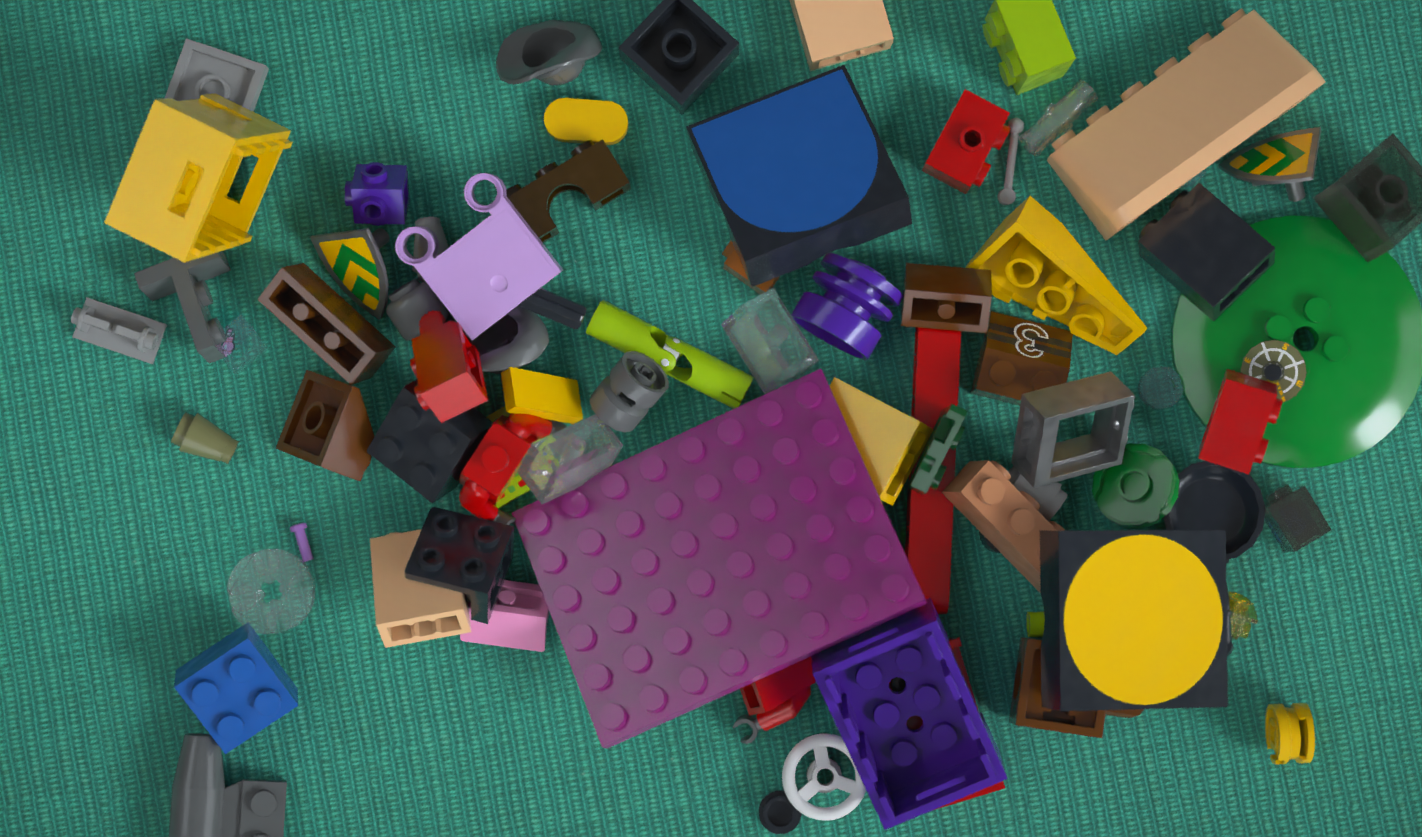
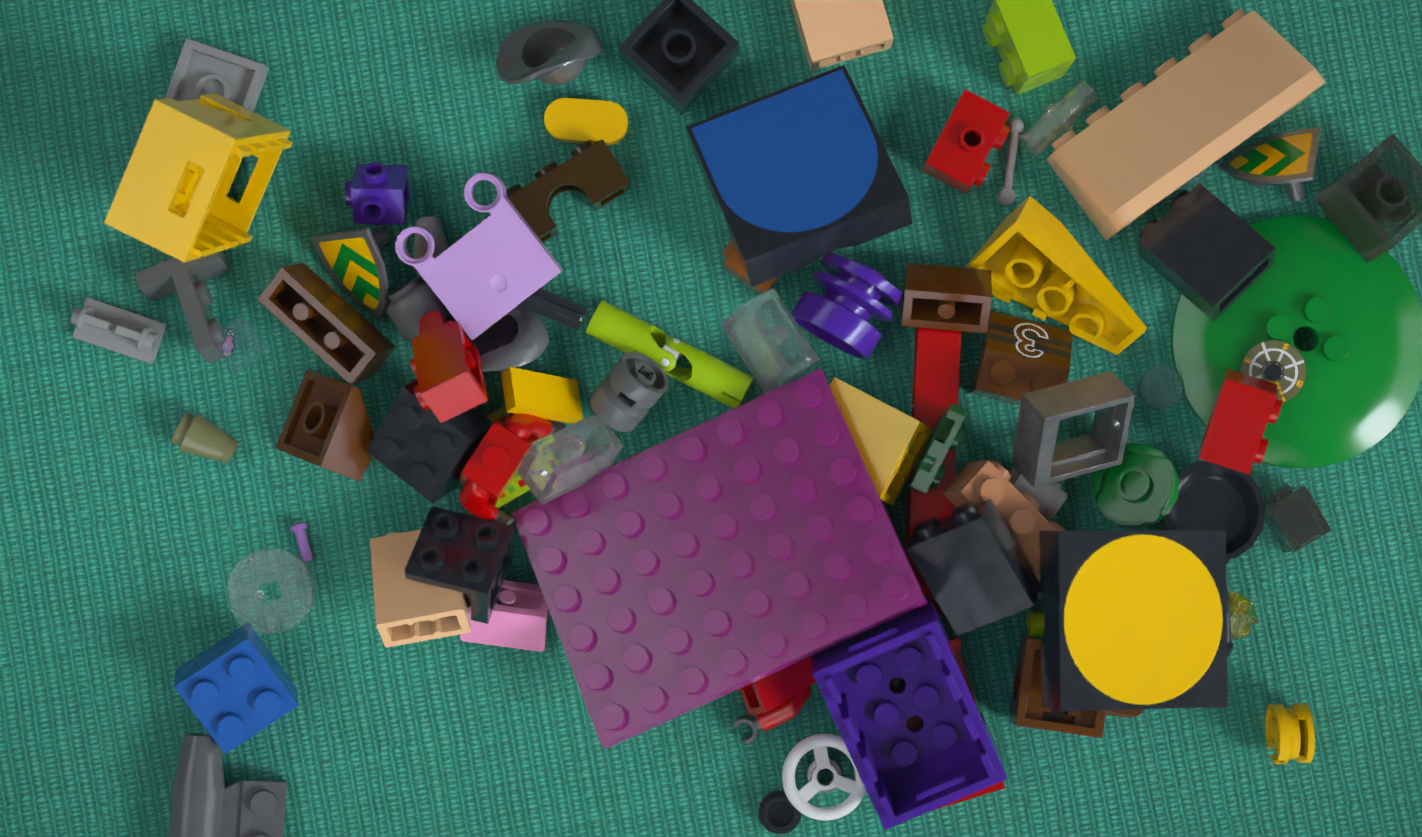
(973, 566): none -> black brick

